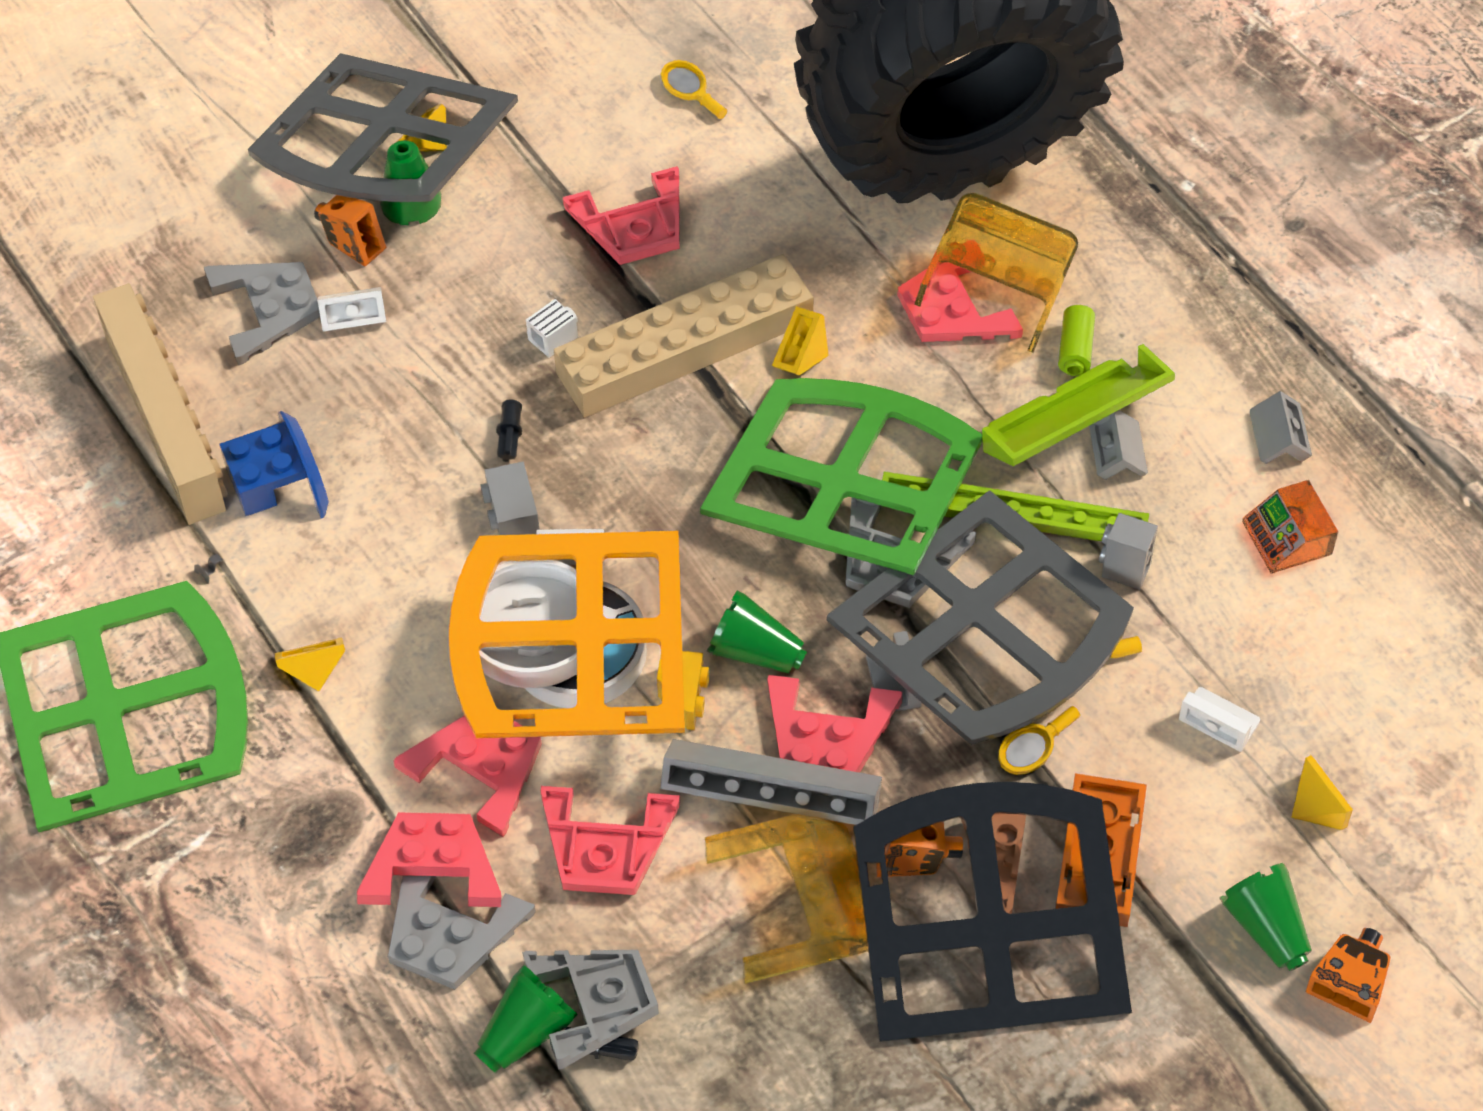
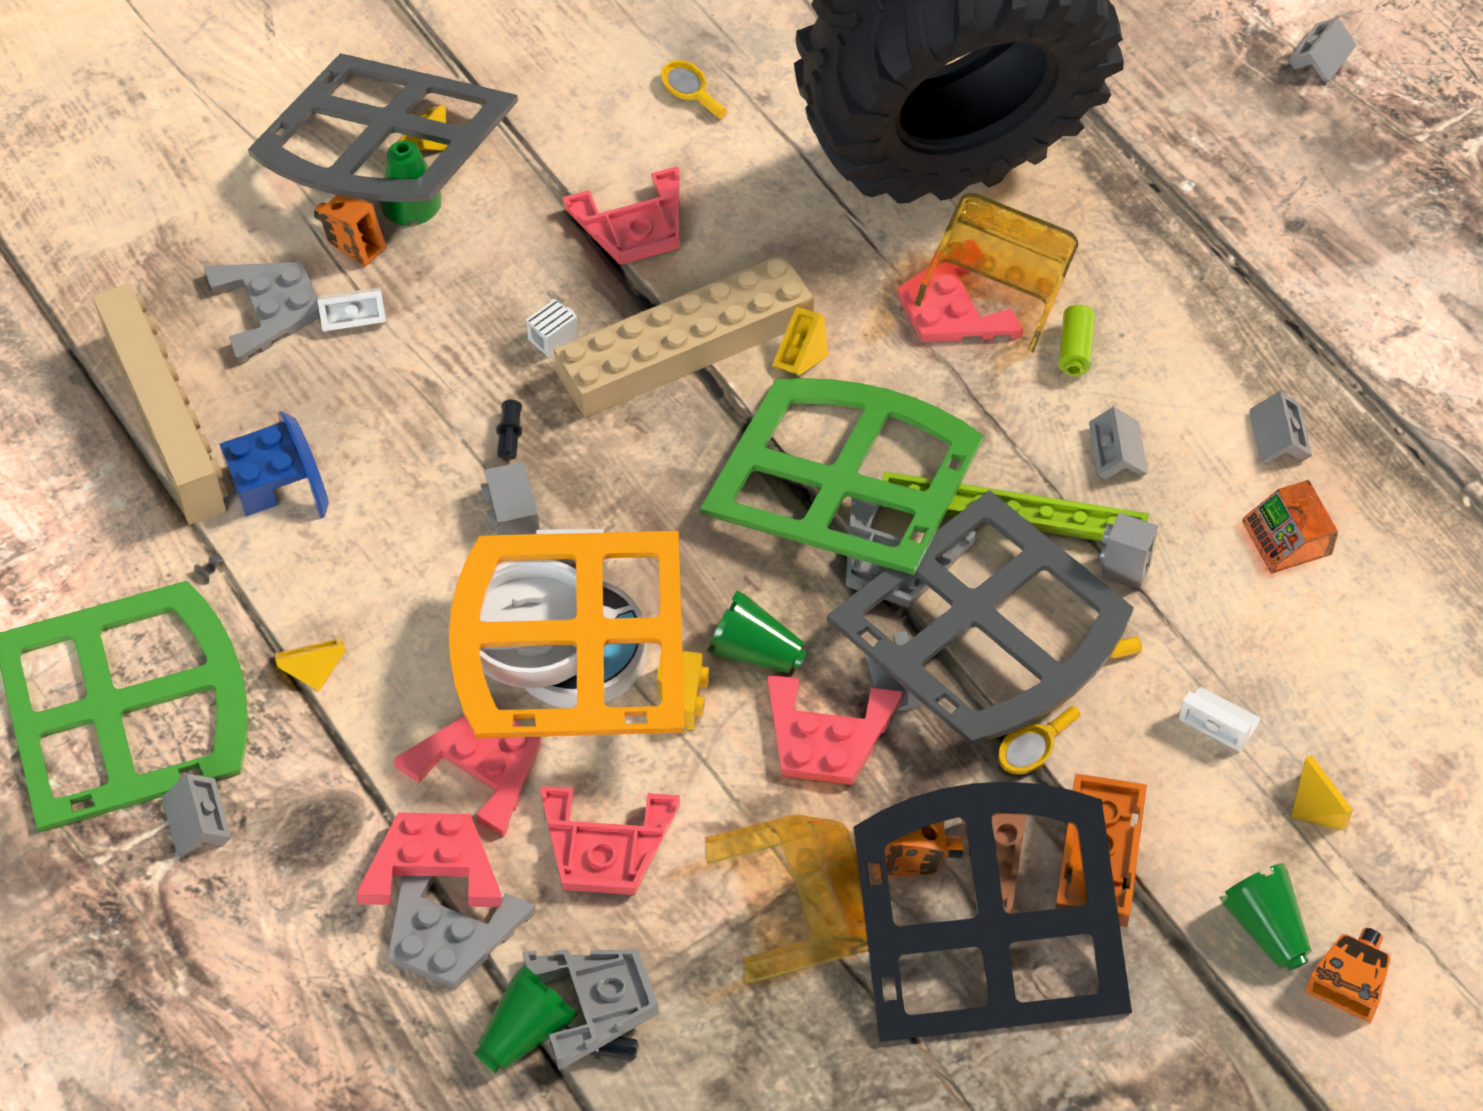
(195, 813): none -> light grey panel
(770, 782): light grey brick -> none
(1073, 407): lime slope -> none
(1325, 48): none -> light grey panel

